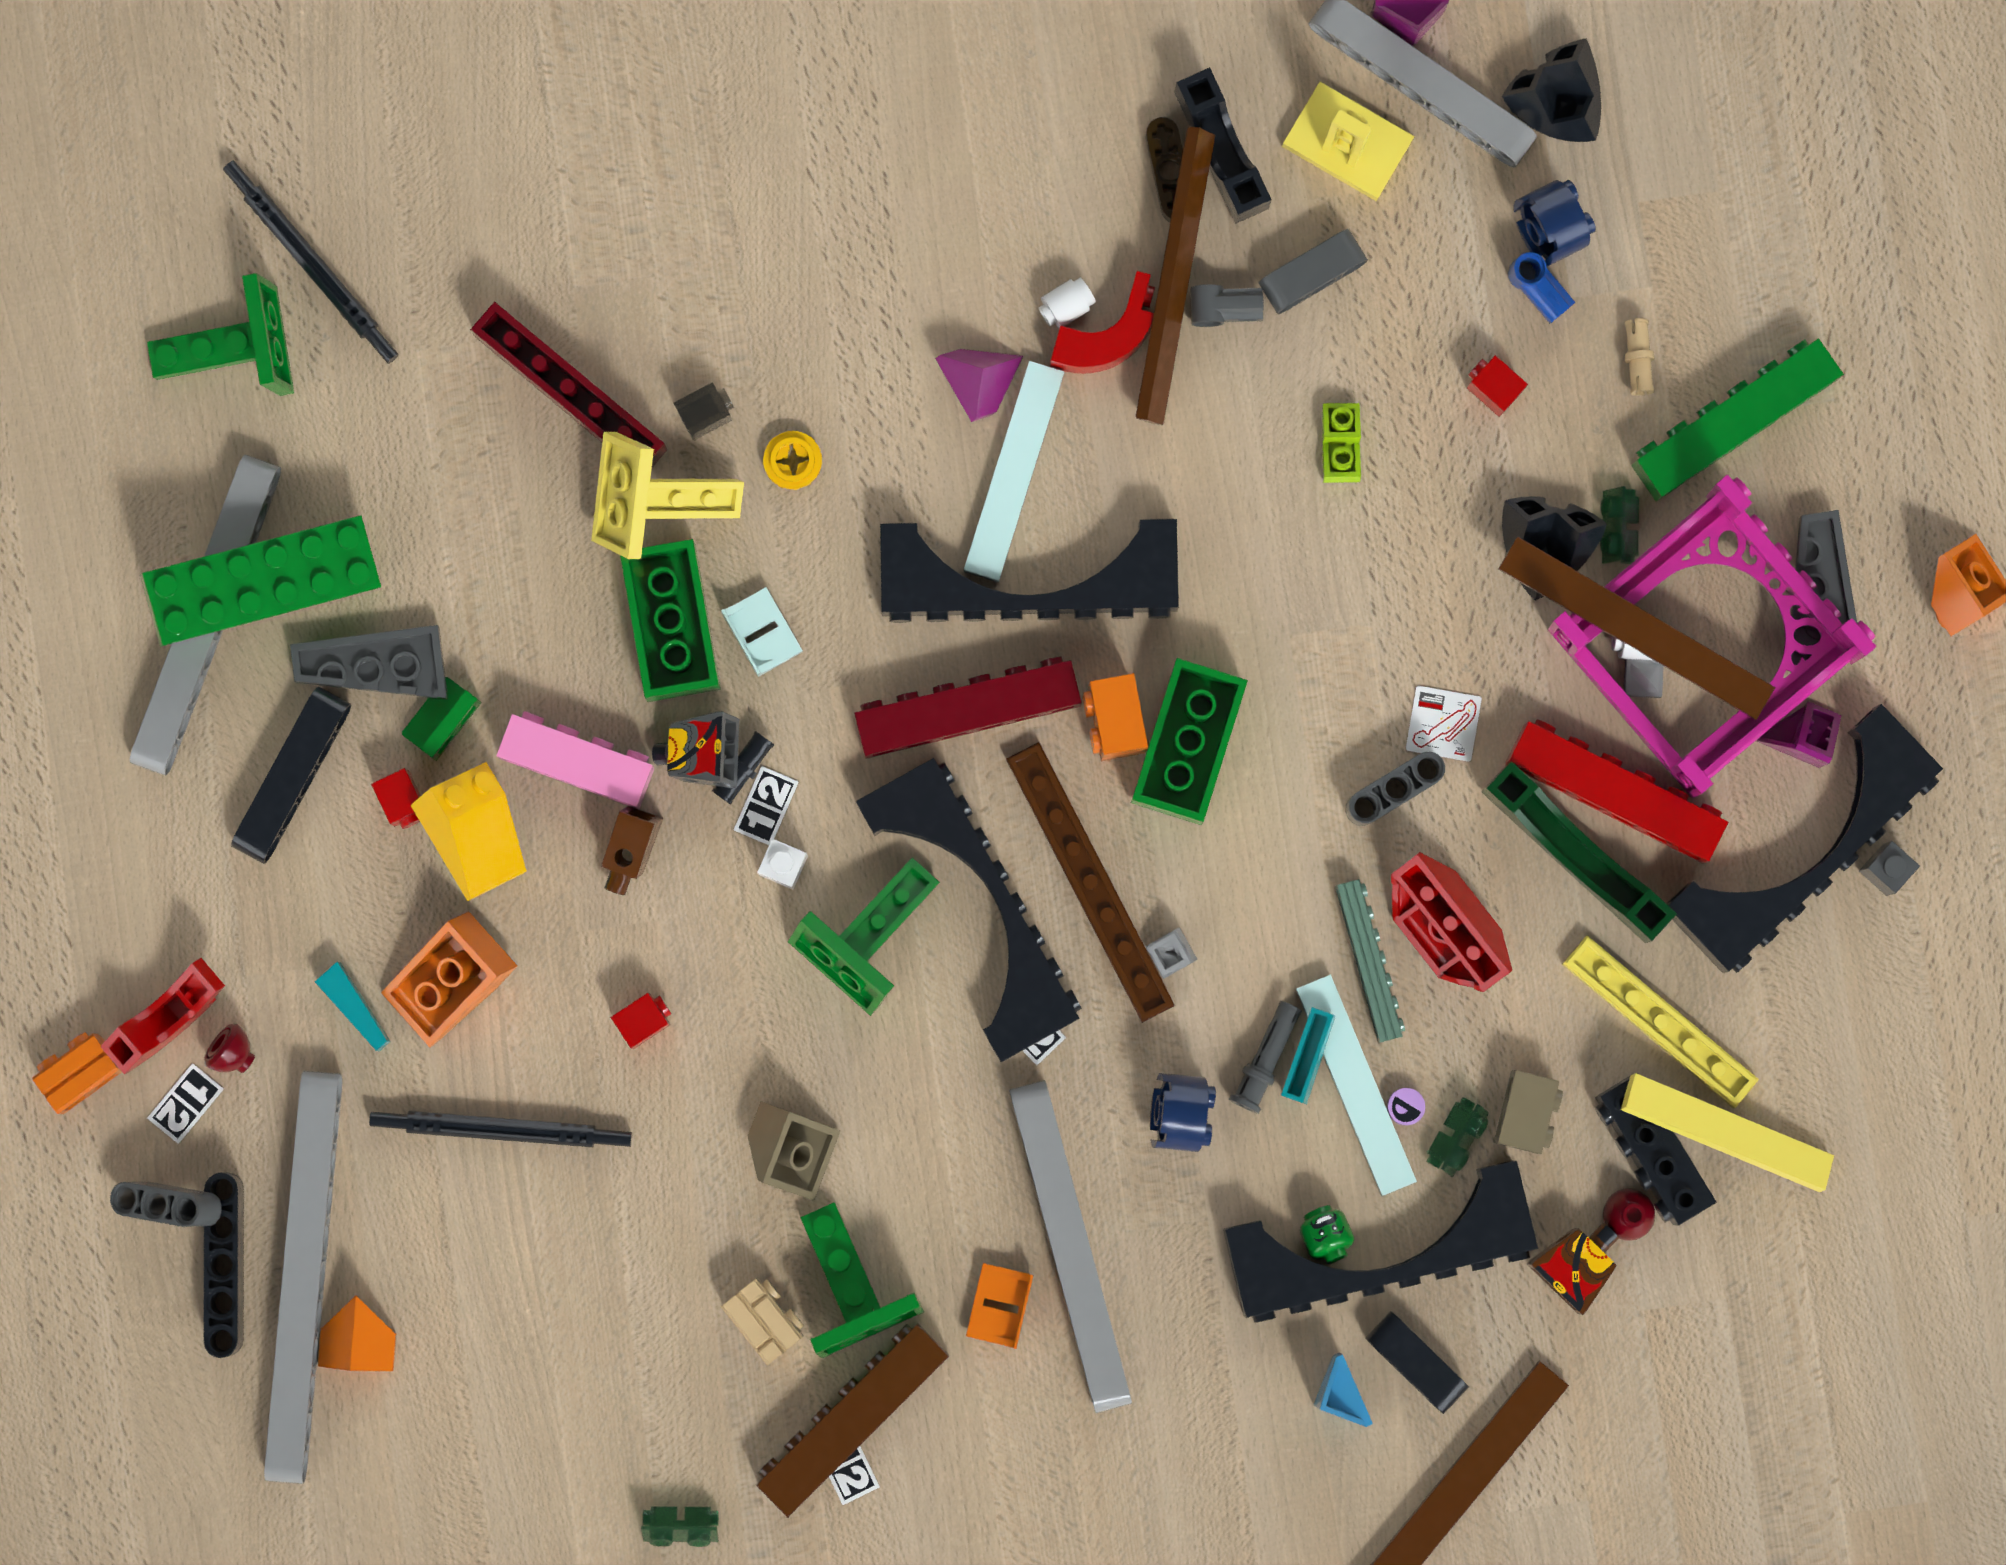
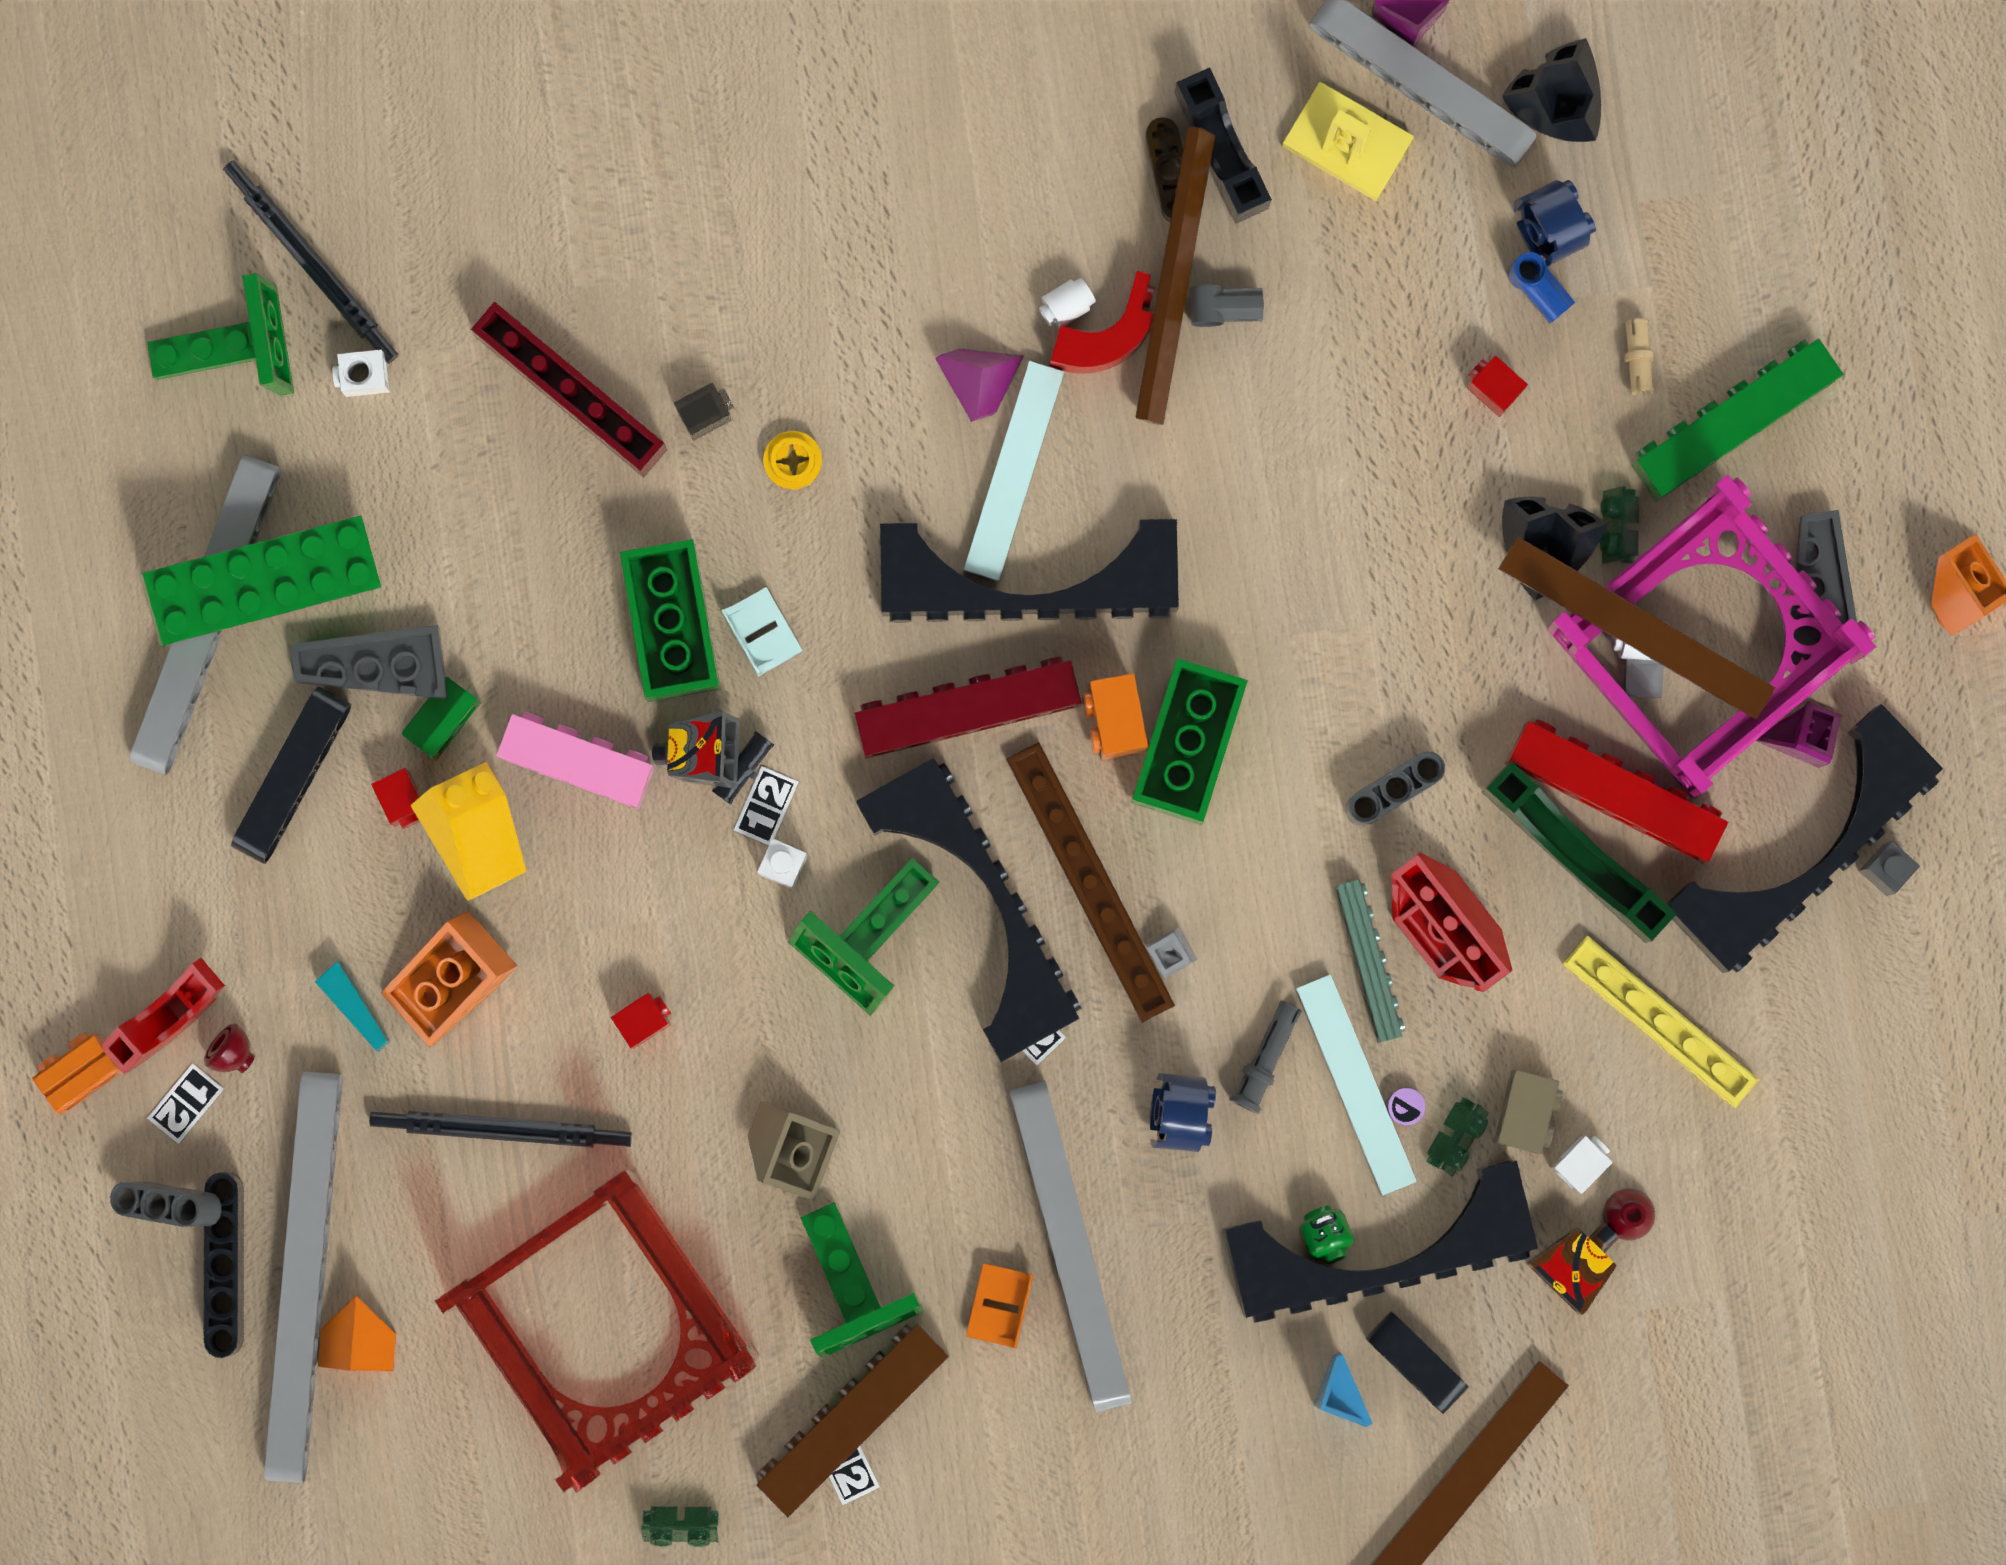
(375, 383): none -> white brick
(575, 1452): none -> clear red arch
(630, 497): light yellow piece -> none
(637, 833): reddish brown torso -> none
(763, 1320): tan brick -> none
(1308, 1056): teal piece -> none
(1313, 271): dark grey beam -> none
(1341, 442): lime slope -> none
(1443, 723): white sticker -> none
(1582, 1163): none -> white brick
(1659, 1158): black brick -> none
(1727, 1132): light yellow tile -> none

